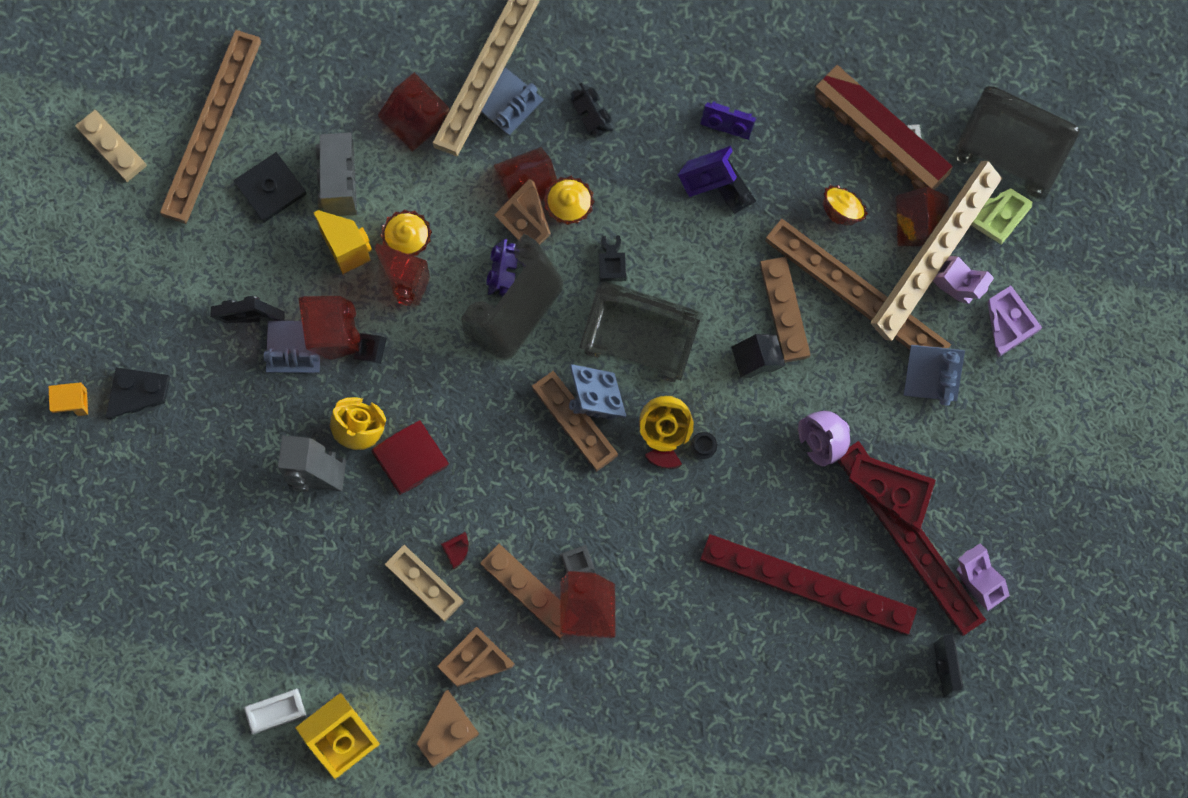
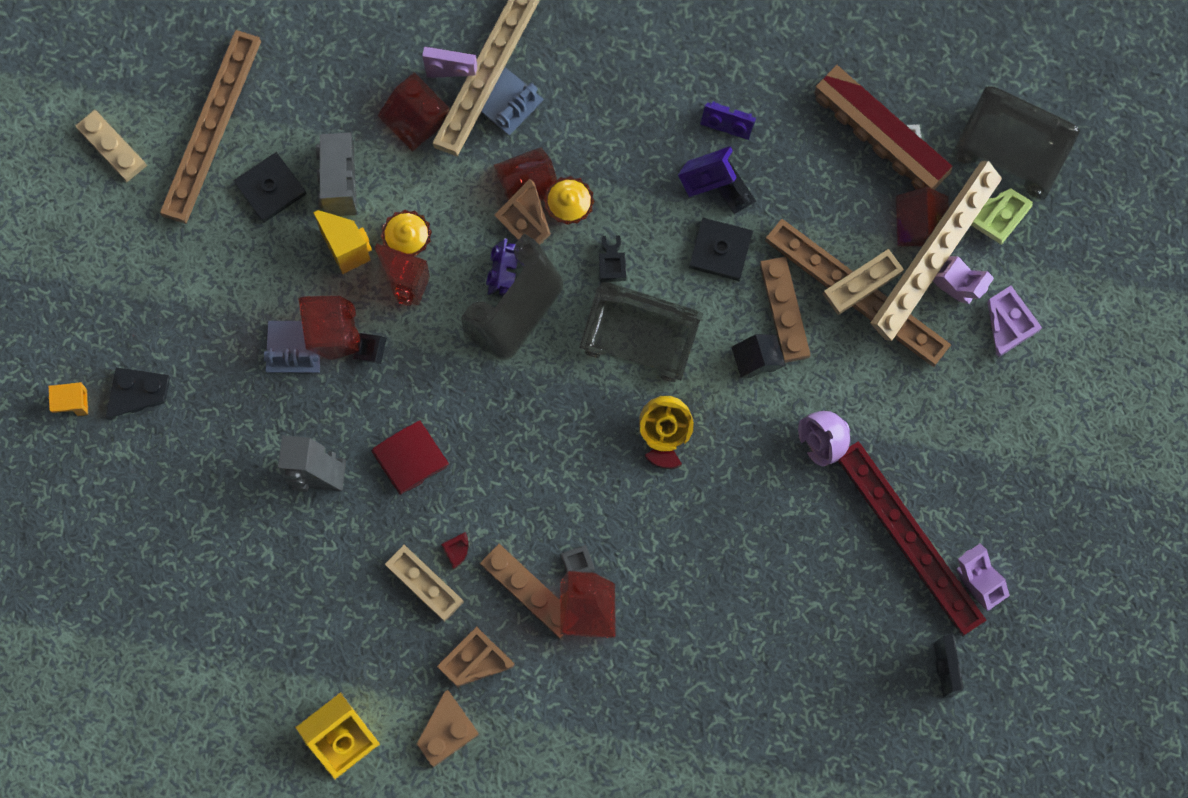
(245, 311): black wing -> none
(275, 711): white tile -> none
(356, 423): yellow cylinder -> none
(448, 63): none -> lavender wing
(577, 426): medium nougat plate -> none
(596, 393): sand blue hinge -> none
(598, 118): black hinge -> none
(703, 445): black plate -> none
(721, 249): none -> black plate
(809, 584): dark red plate -> none
(843, 206): piece -> none
(863, 282): none -> tan plate
(895, 488): dark red wing -> none
(934, 373): sand blue hinge -> none

